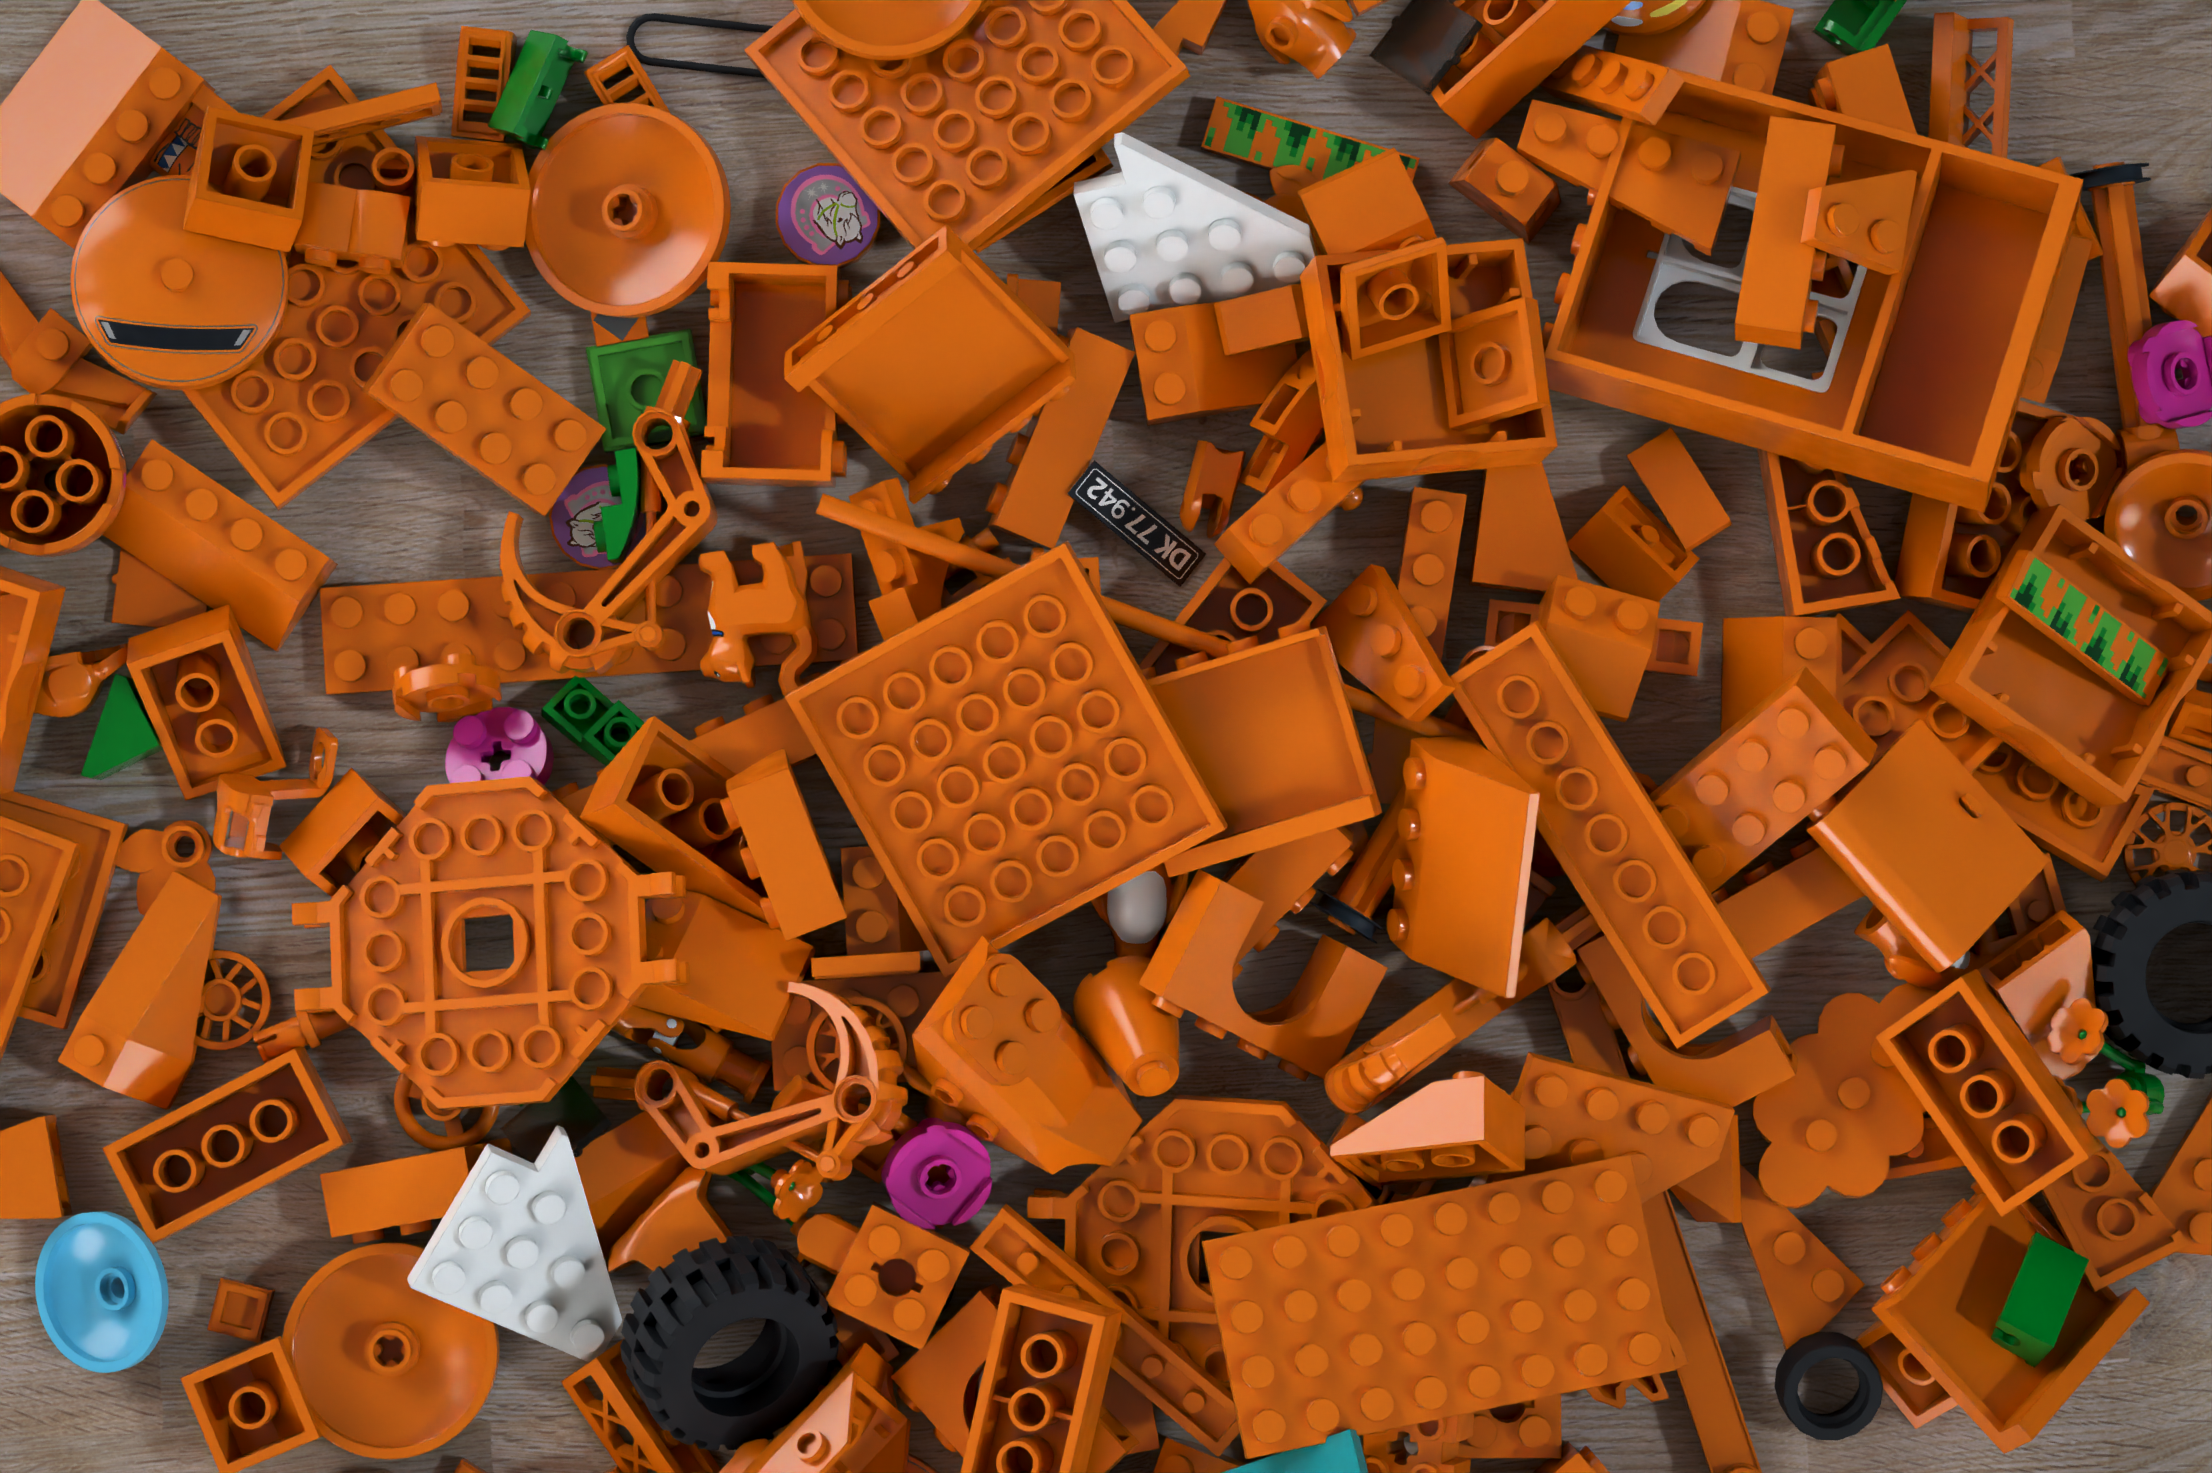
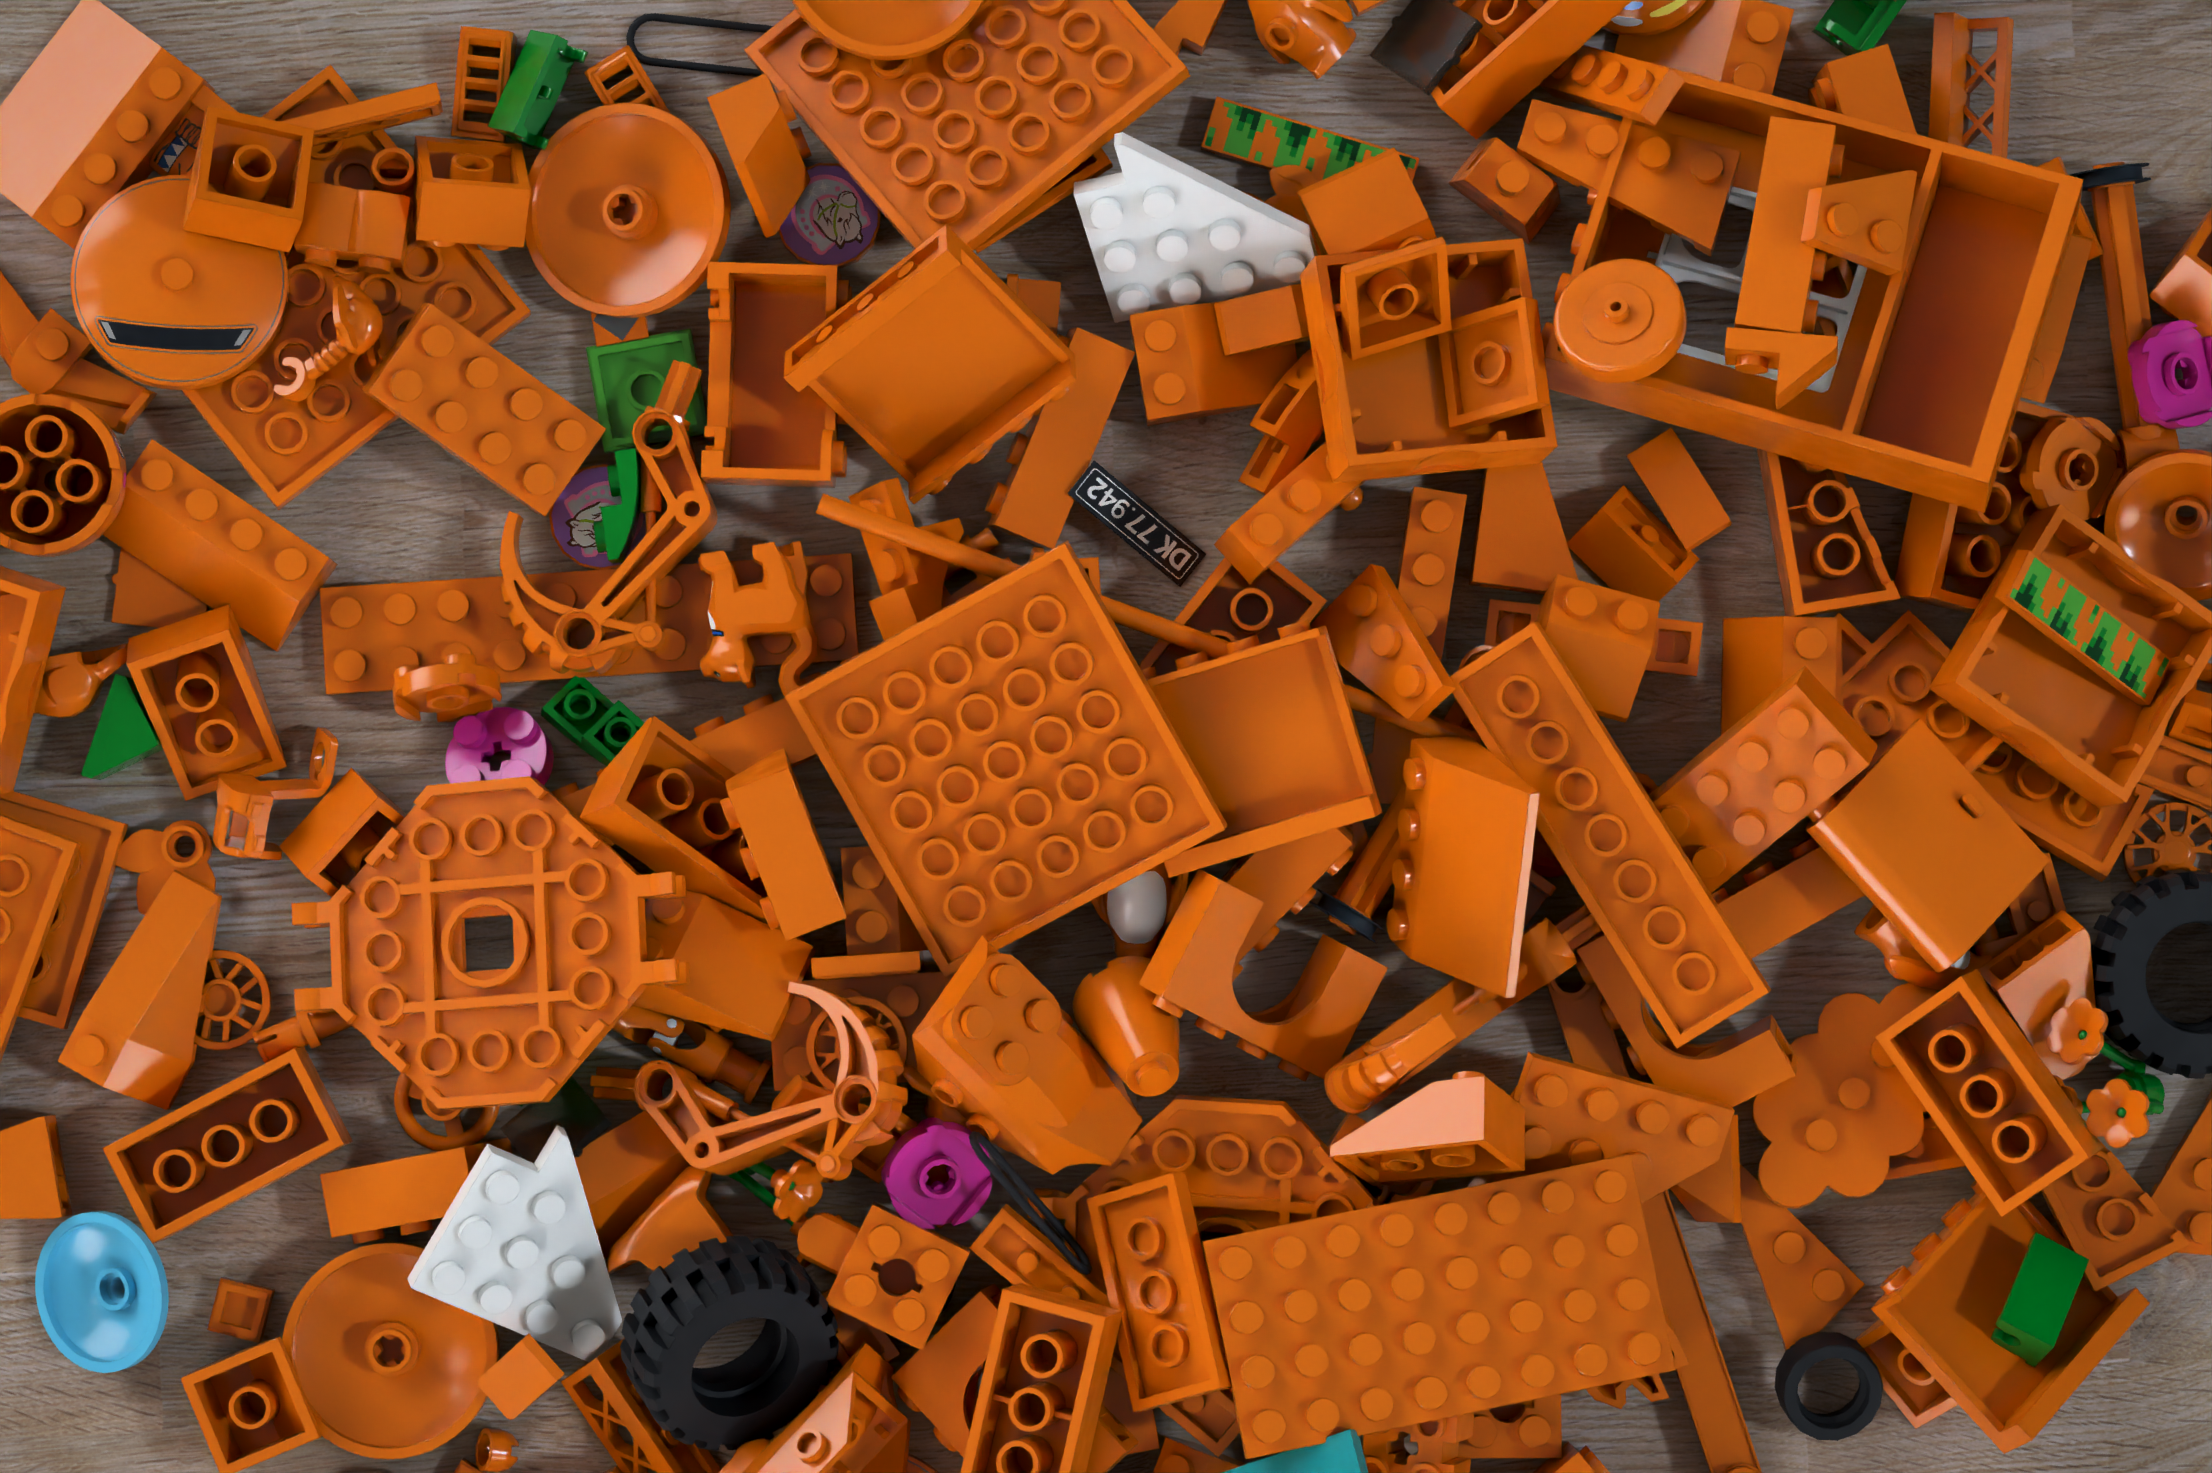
(357, 331): none -> orange piece
(494, 1450): none -> orange hinge
(520, 1377): none -> orange slope
(763, 148): none -> orange slope
(1084, 1266): none -> black piece
(1163, 1287): none -> orange plate
(1211, 486): orange piece -> none
(1620, 320): none -> orange wheel
(1796, 356): none -> orange slope

